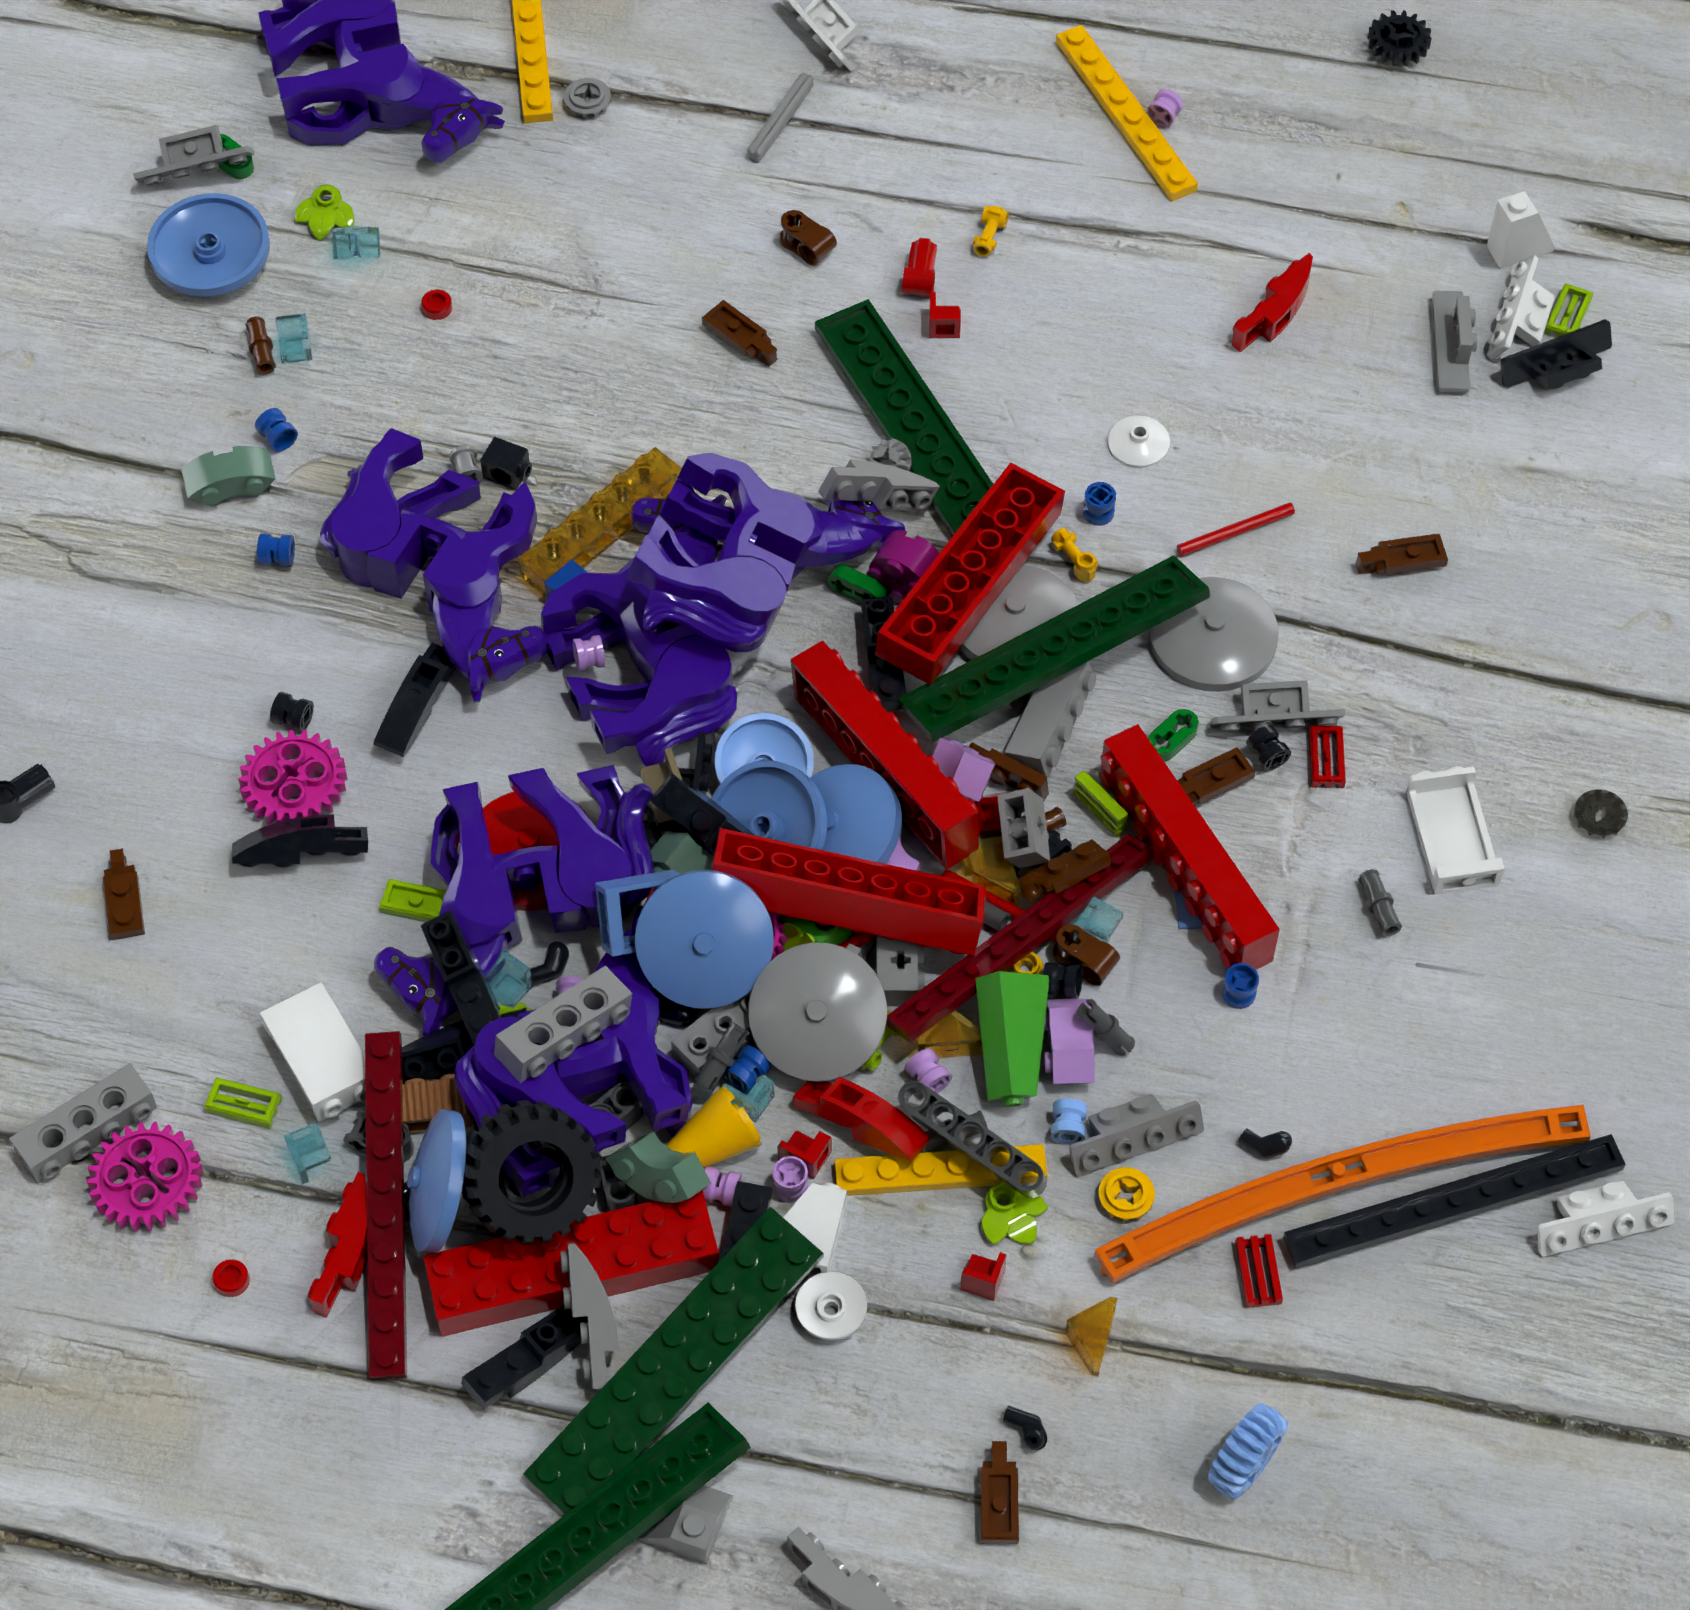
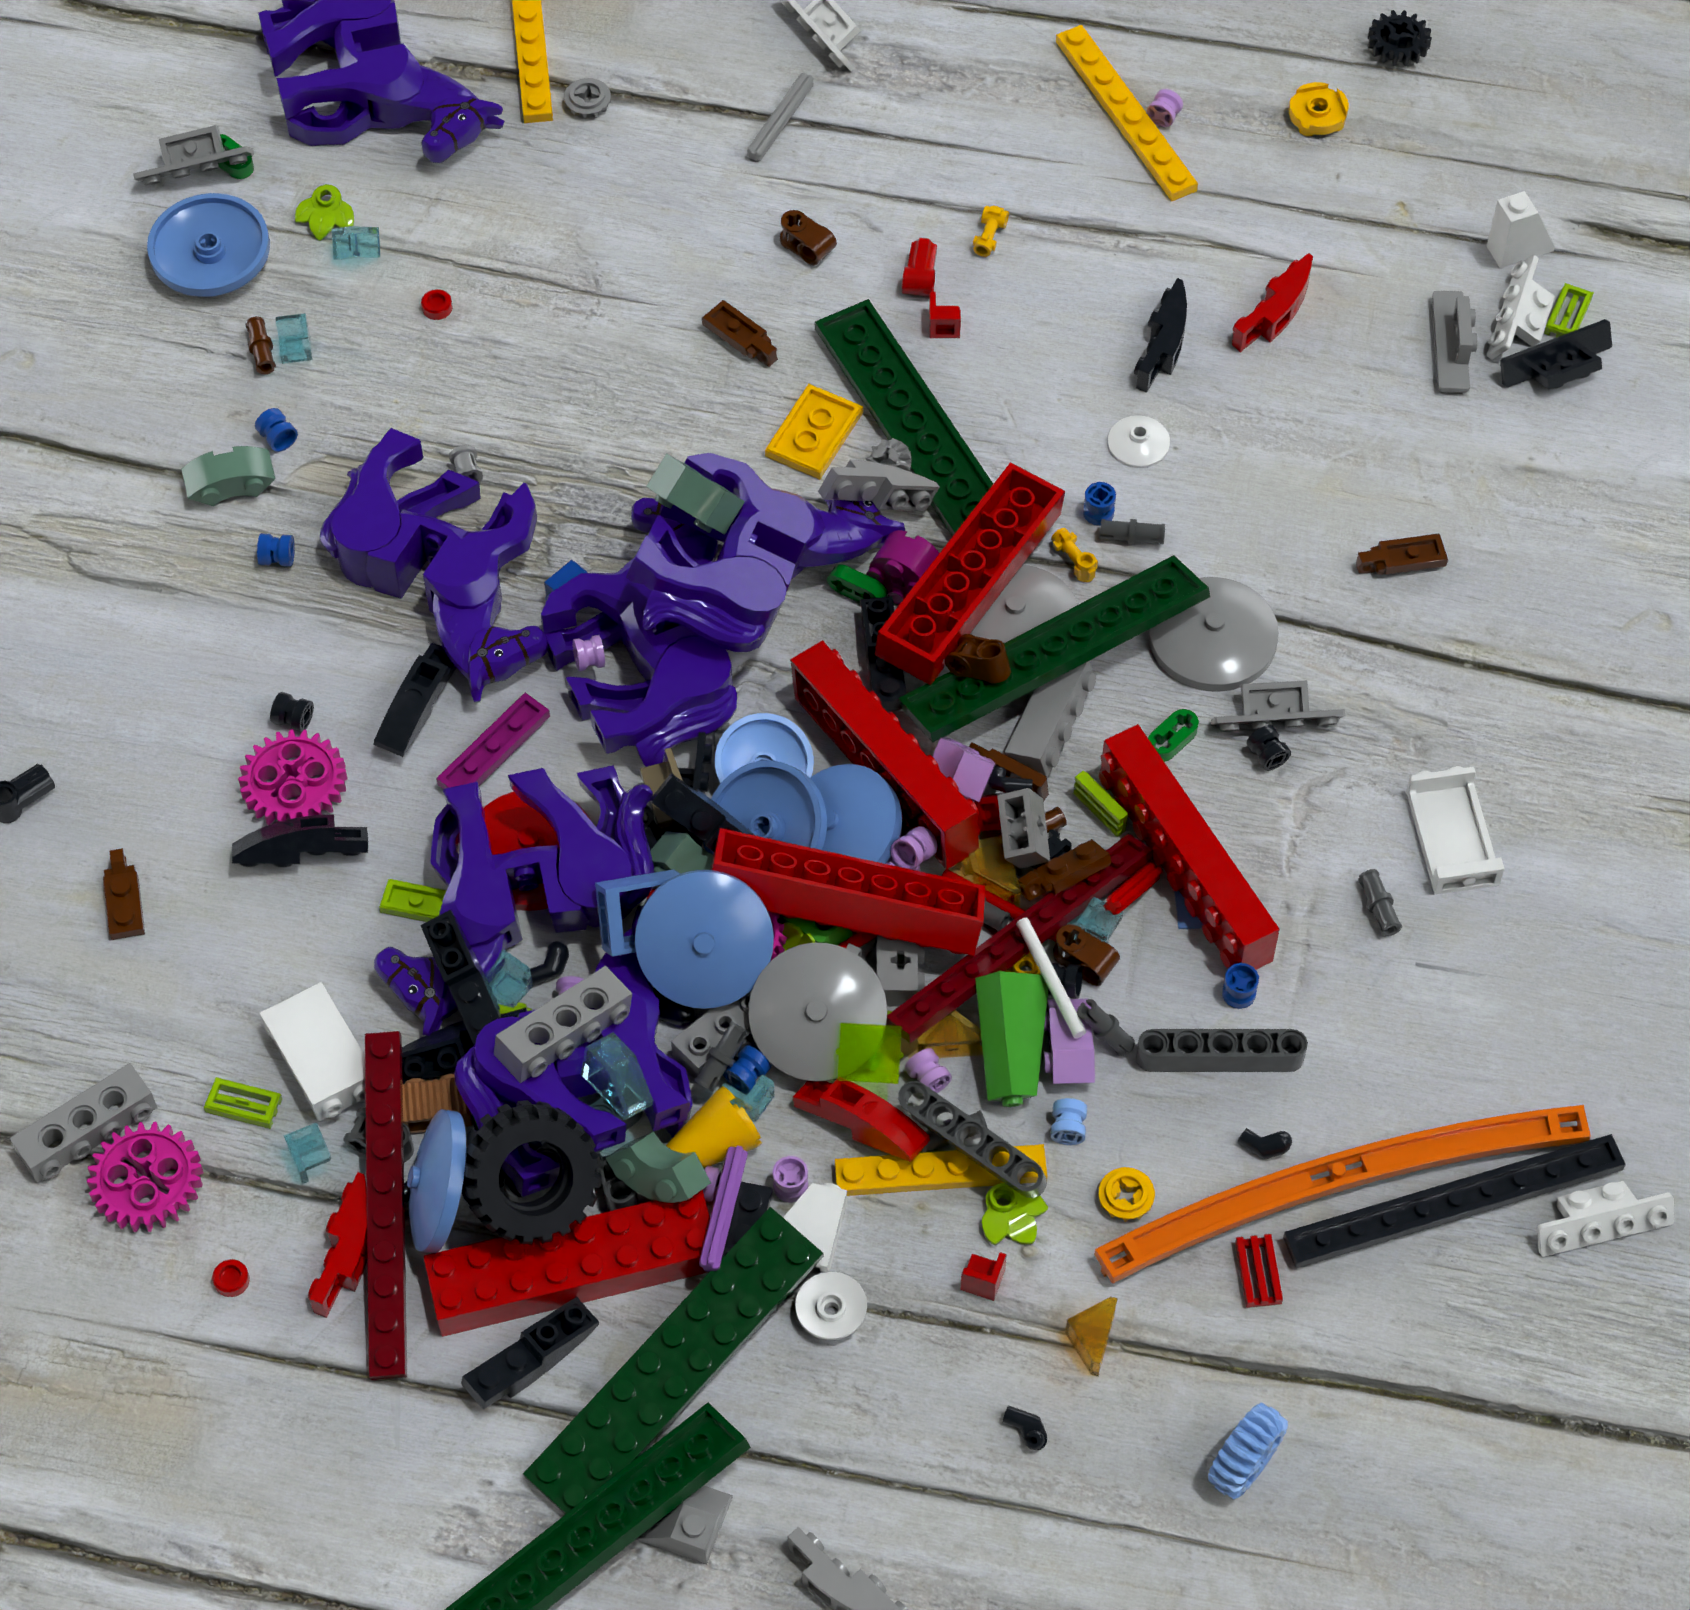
(495, 743): none -> magenta plate
(505, 463): black brick -> none
(589, 1299): light grey slope -> none
(616, 1075): none -> clear light blue slope
(648, 477): clear yellow brick -> none
(695, 494): none -> sand green brick
(723, 1208): none -> medium lavender axle
(812, 1151): red panel -> none
(814, 431): none -> yellow tile
(869, 1053): none -> clear neon green piece
(914, 848): none -> lavender wheel
(981, 659): none -> reddish brown piece
(999, 1498): reddish brown hinge -> none
(1007, 784): none -> black arm
(1051, 978): none -> white bar
(1132, 531): none -> dark grey pin
(1133, 888): none -> red axle
(1133, 1131): light grey bracket -> none
(1166, 336): none -> black slope
(1216, 776): reddish brown hinge -> none
(1235, 529): red bar -> none
(1235, 1041): none -> dark grey beam
(1318, 122): none -> yellow plate
(1326, 779): red tile -> none
(1590, 804): clear smoke gear -> none

